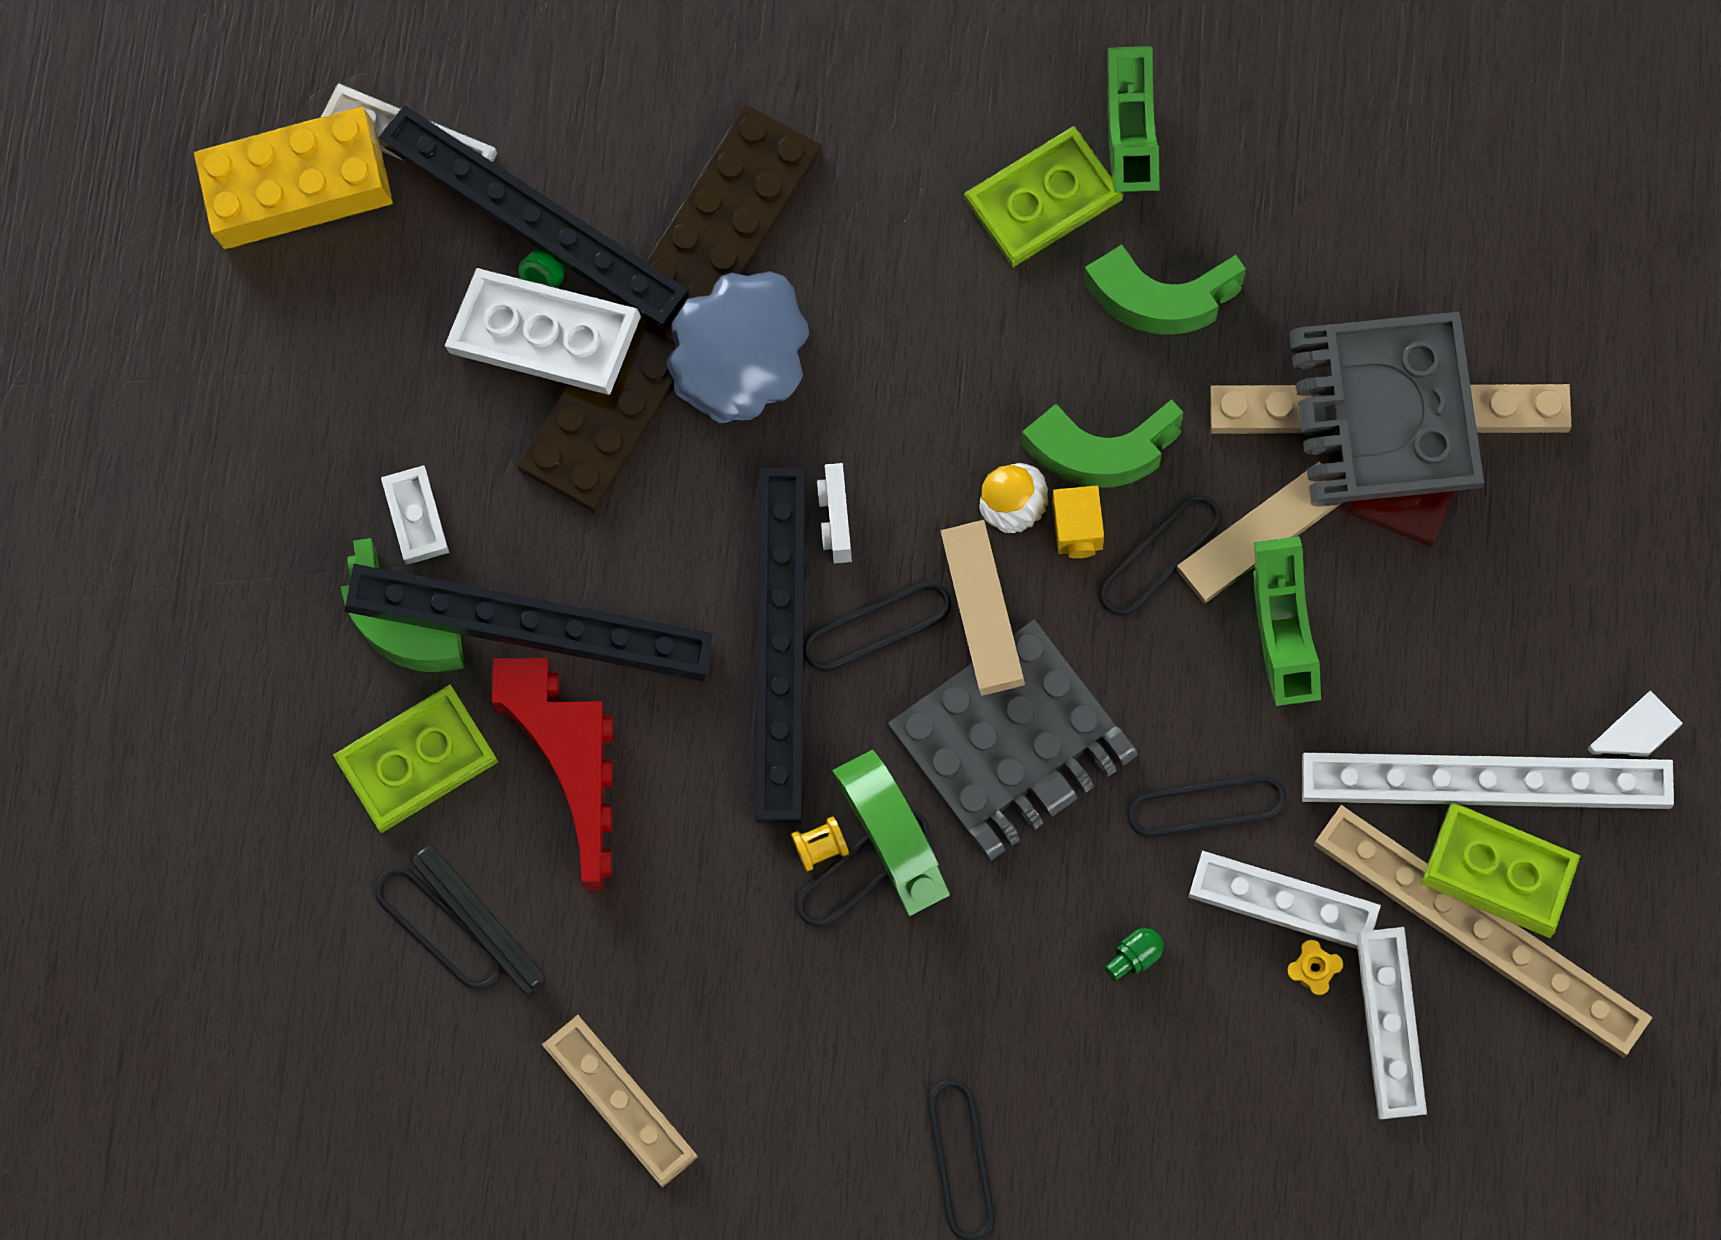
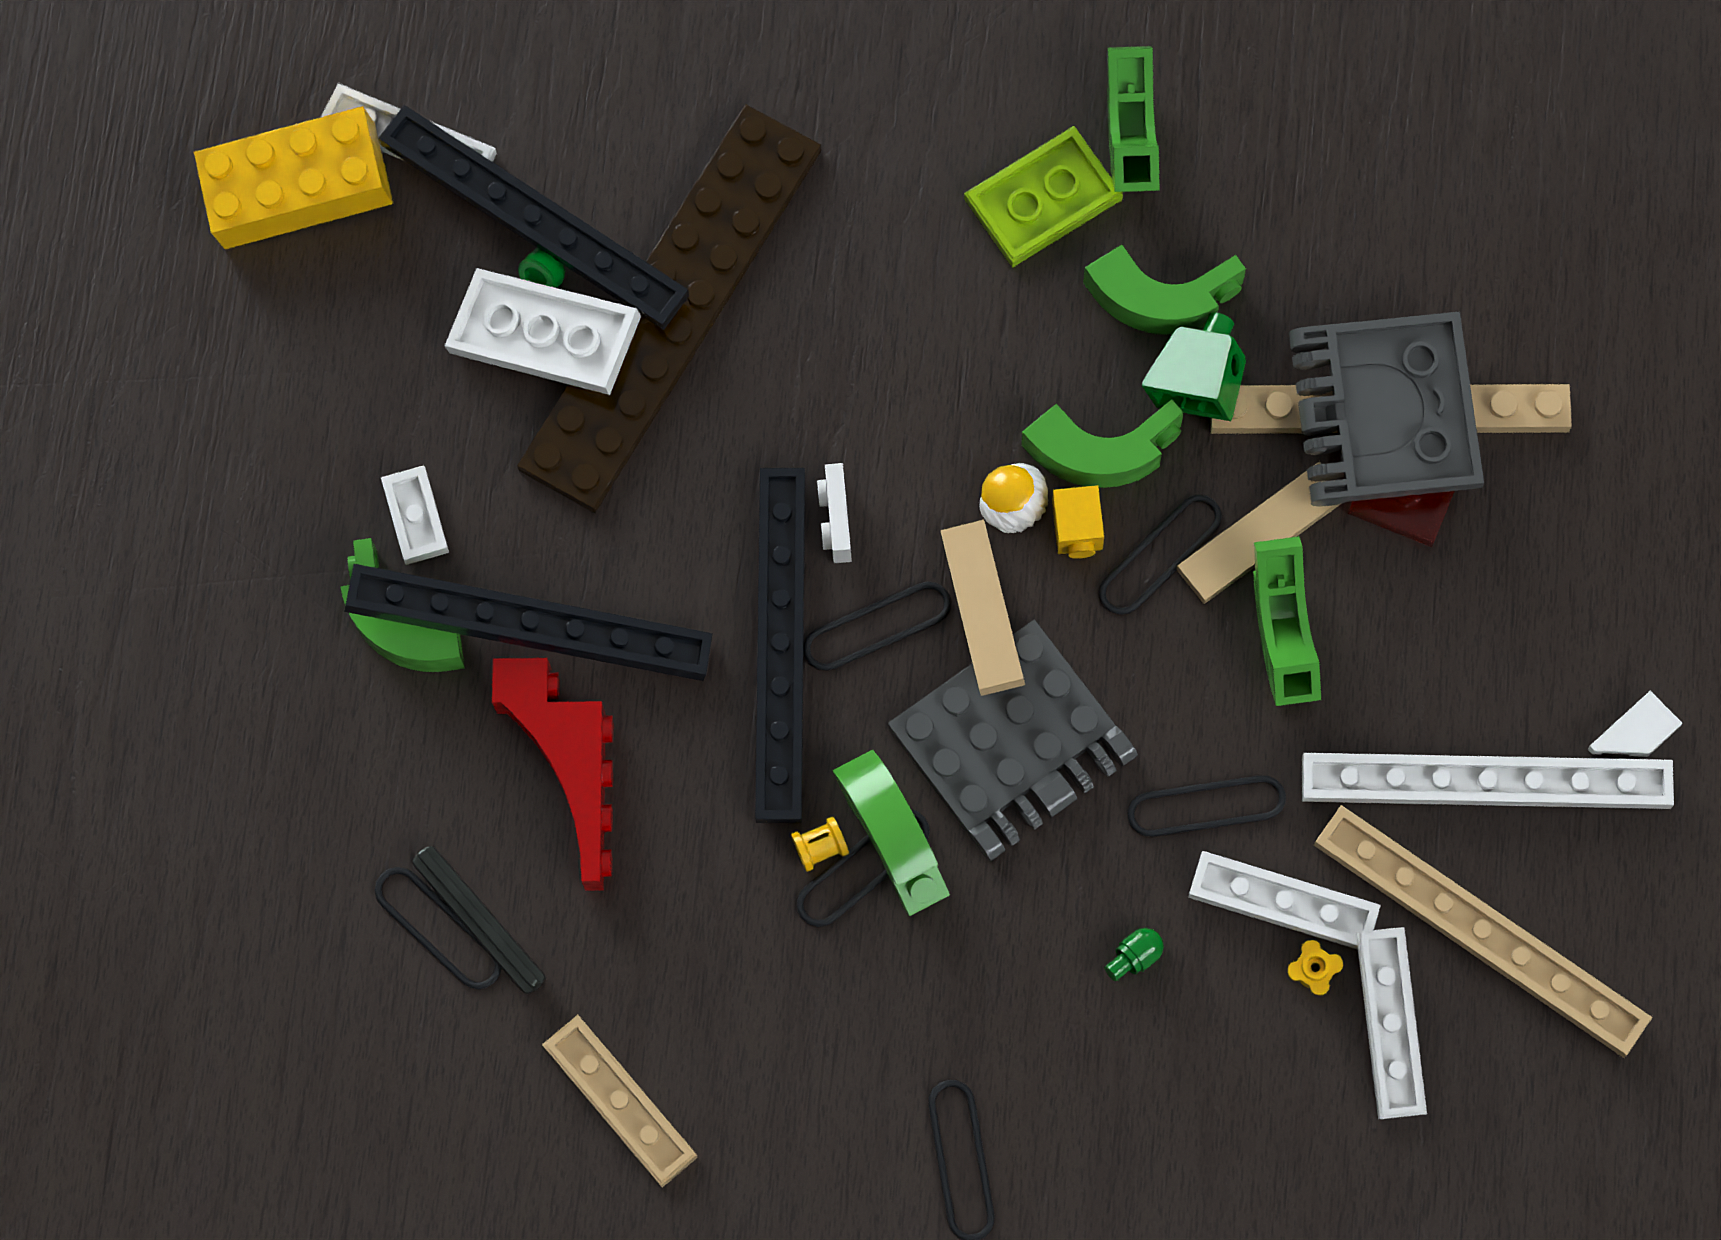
(415, 758): lime tile -> none
(738, 346): sand blue piece -> none
(1199, 370): none -> torso
(1500, 870): lime tile -> none

